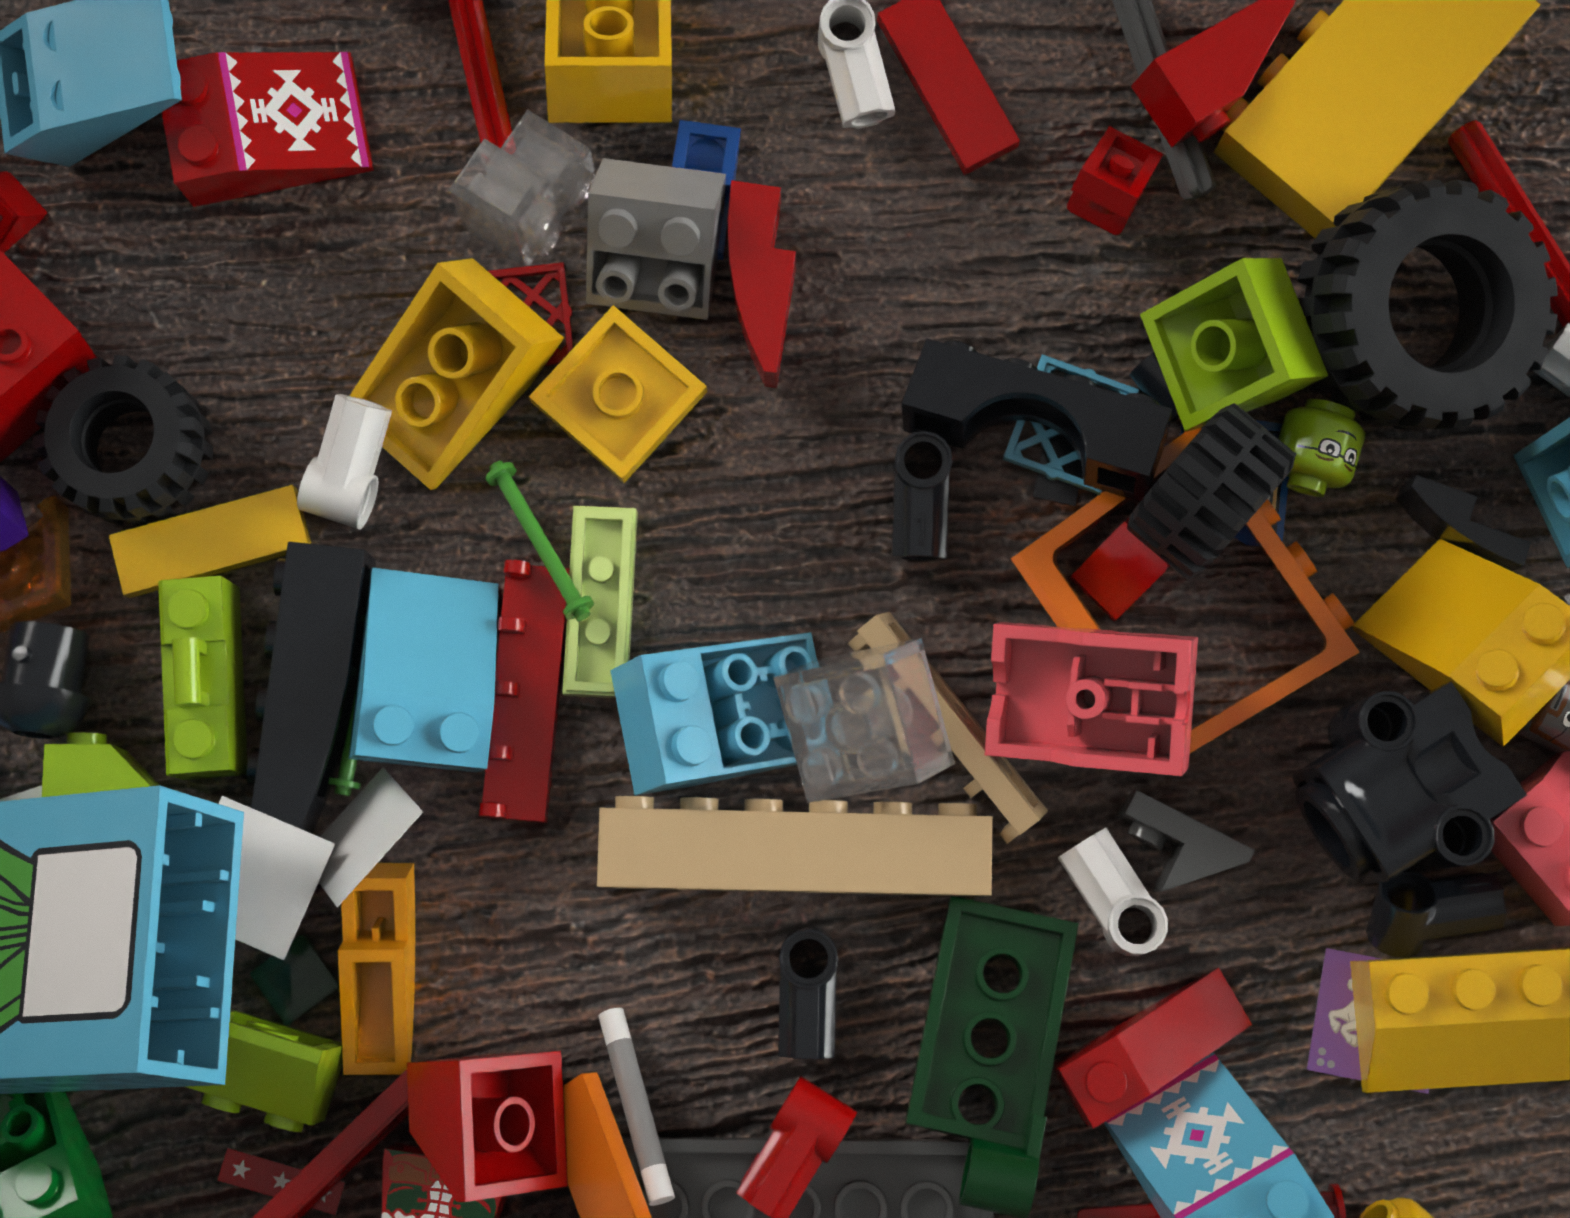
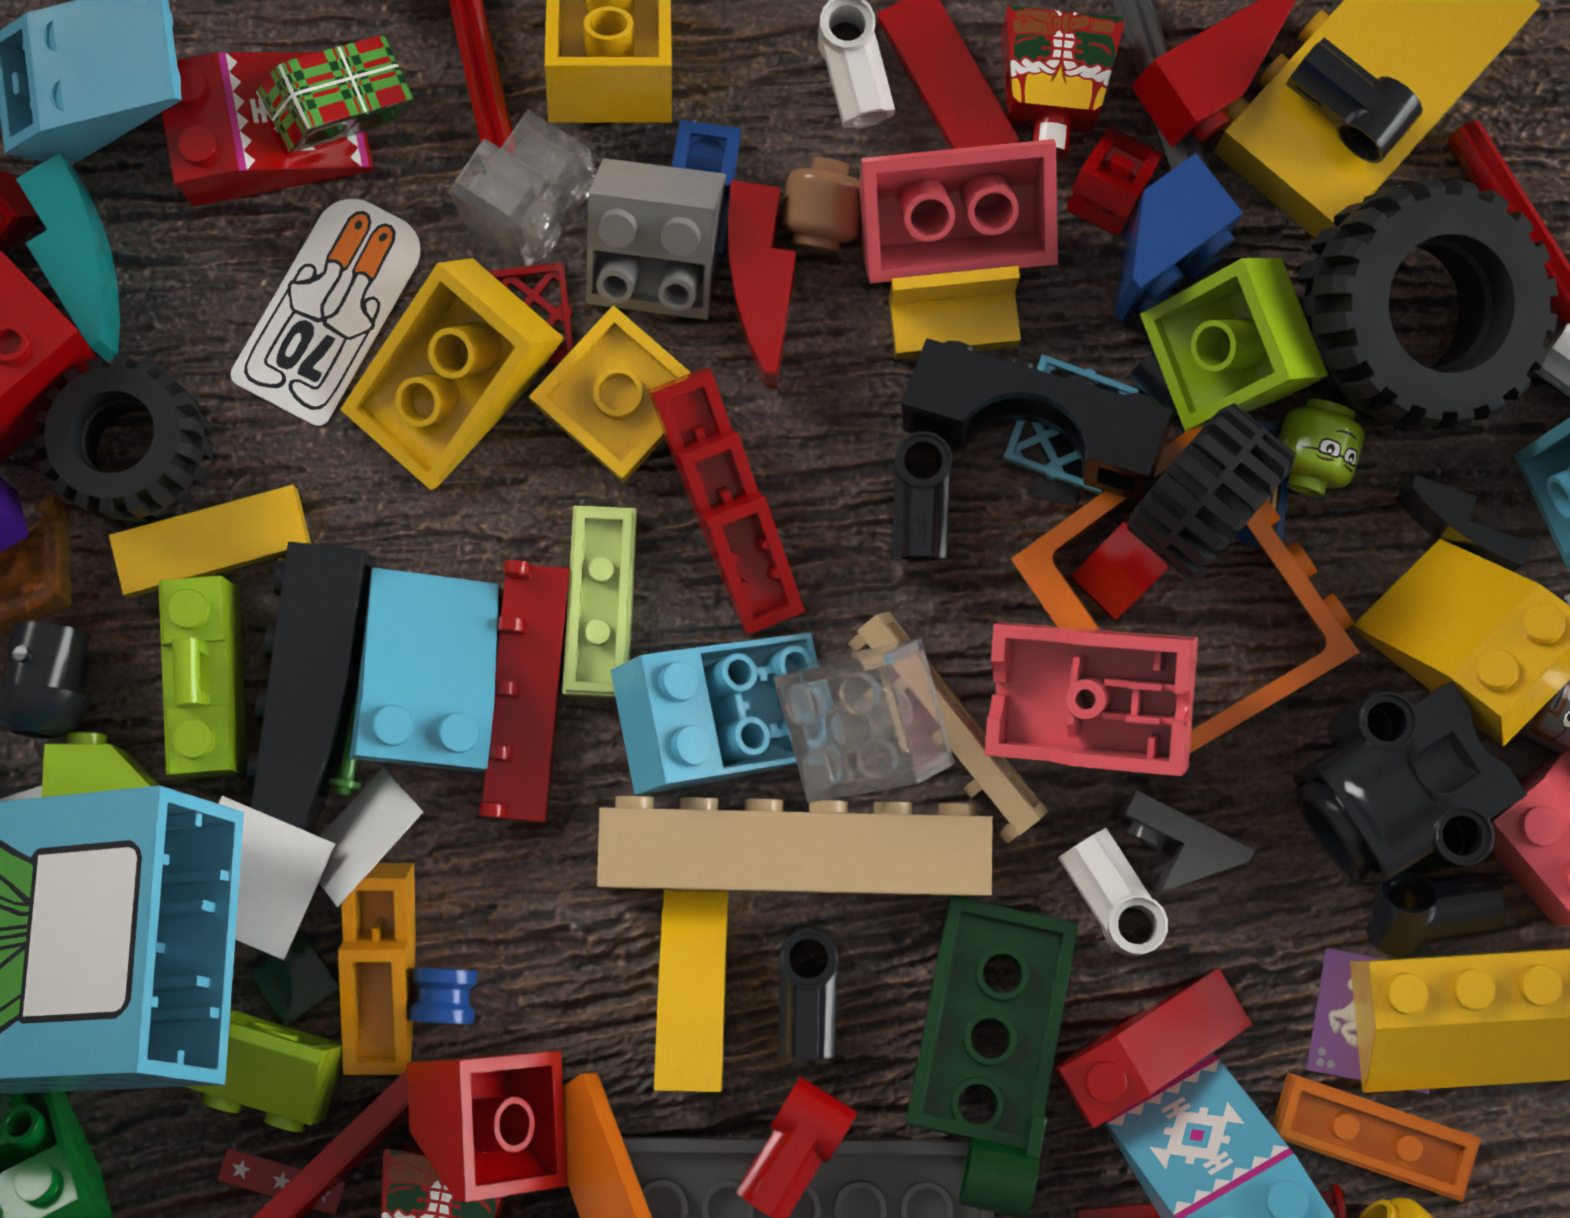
(75, 252): none -> teal slope
(328, 309): none -> sticker
(335, 93): none -> piece
(342, 477): white piece -> none
(443, 995): none -> blue wheel
(577, 606): bright green axle -> none
(636, 1107): light grey bar -> none
(691, 991): none -> yellow slope
(727, 501): none -> red slope
(822, 205): none -> medium nougat head
(955, 306): none -> yellow panel
(959, 210): none -> coral slope
(1057, 69): none -> torso
(1172, 234): none -> blue slope
(1367, 110): none -> black piece
(1375, 1137): none -> orange tile

